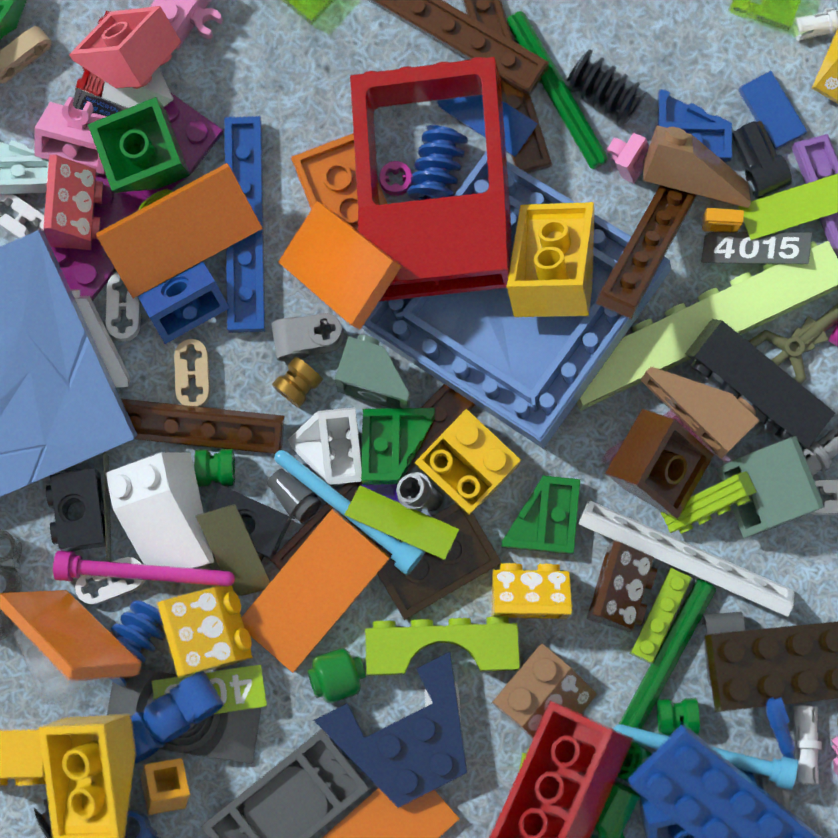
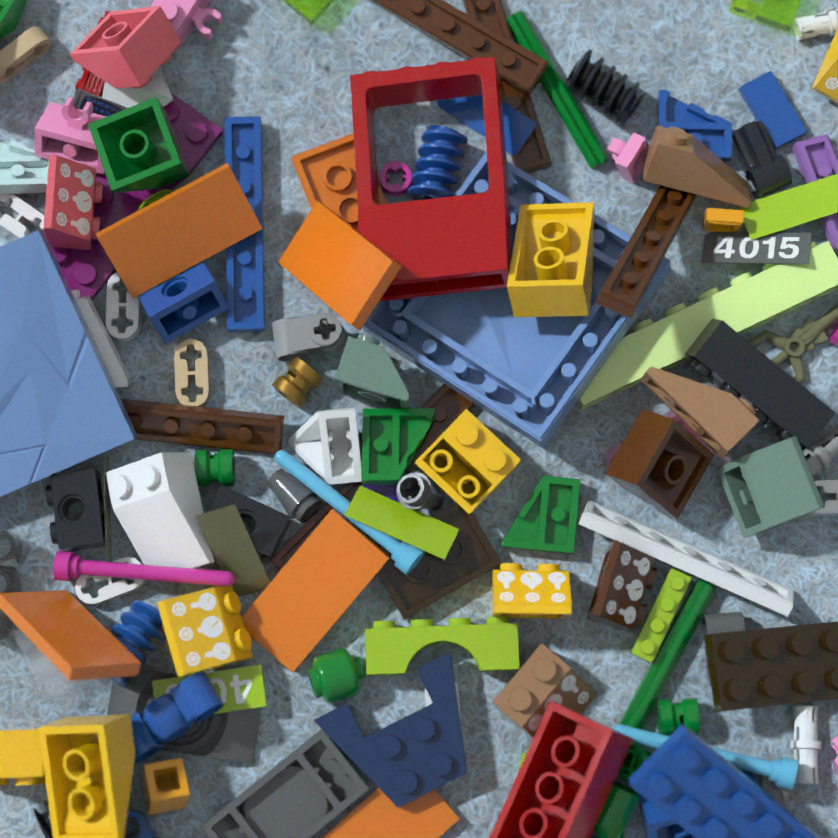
(712, 500): lime piece -> none
(778, 721): blue piece -> none

